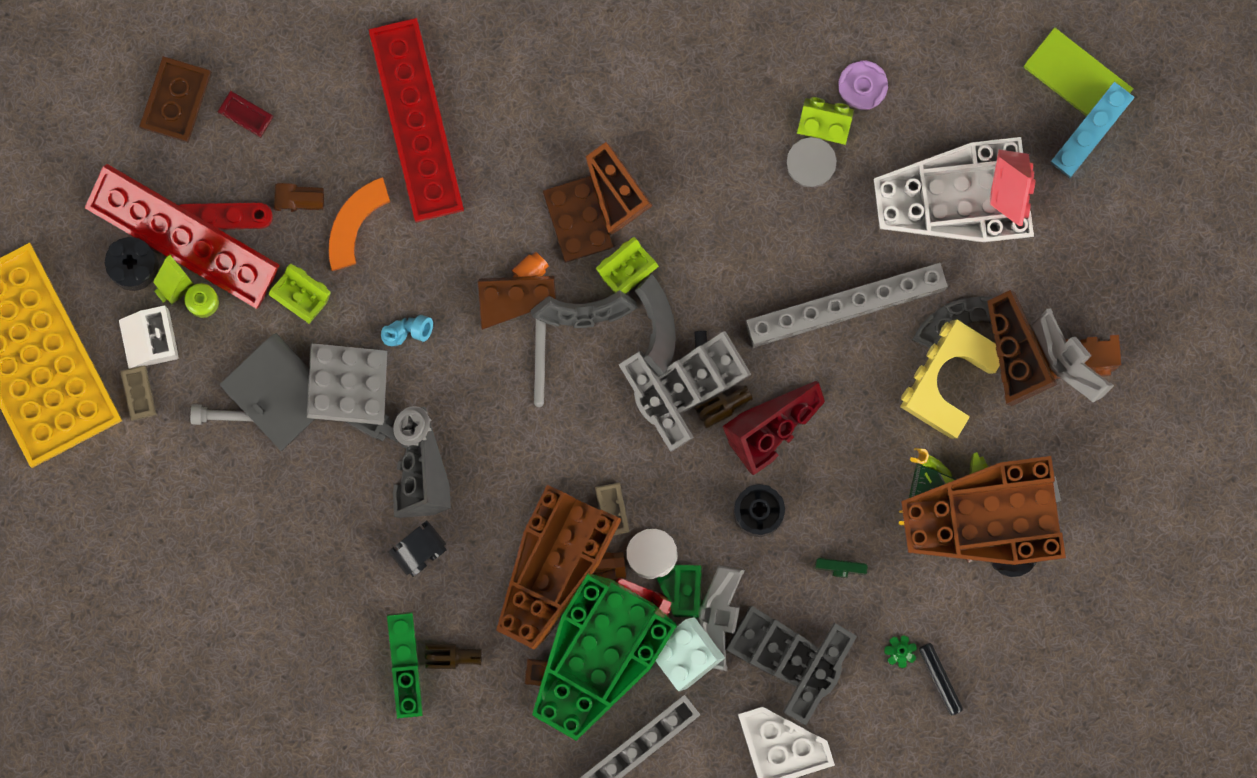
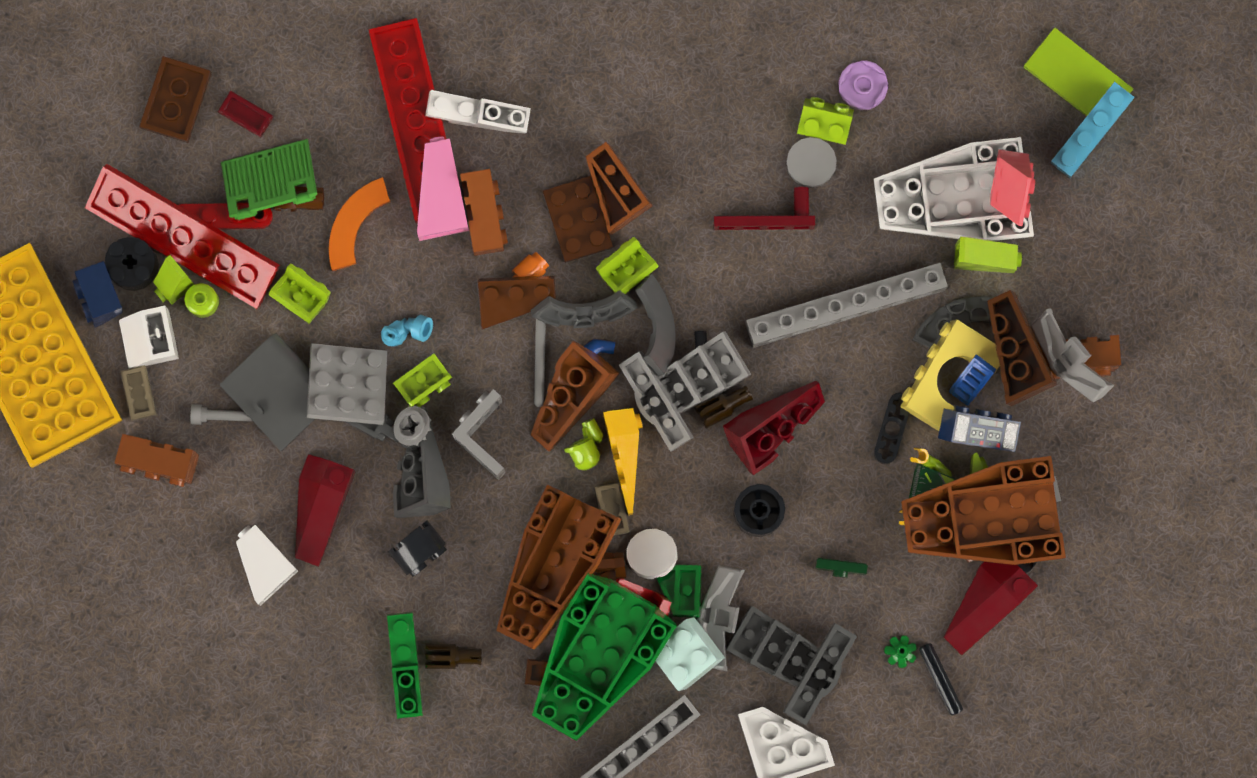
(98, 292): none -> dark blue slope
(156, 460): none -> dark orange wedge
(263, 563): none -> white slope
(269, 179): none -> bright green window
(320, 501): none -> dark red wedge
(422, 381): none -> lime bracket
(440, 196): none -> bright pink slope
(470, 423): none -> light grey bracket
(477, 113): none -> white slope
(483, 212): none -> dark orange wedge
(575, 387): none -> dark orange wedge
(584, 451): none -> lime piece
(602, 346): none -> blue arm
(624, 437): none -> yellow wedge
(800, 220): none -> dark red piece
(881, 444): none -> black beam
(971, 380): none -> blue slope
(979, 428): none -> brick
(986, 255): none -> lime slope
(988, 600): none -> dark red wedge

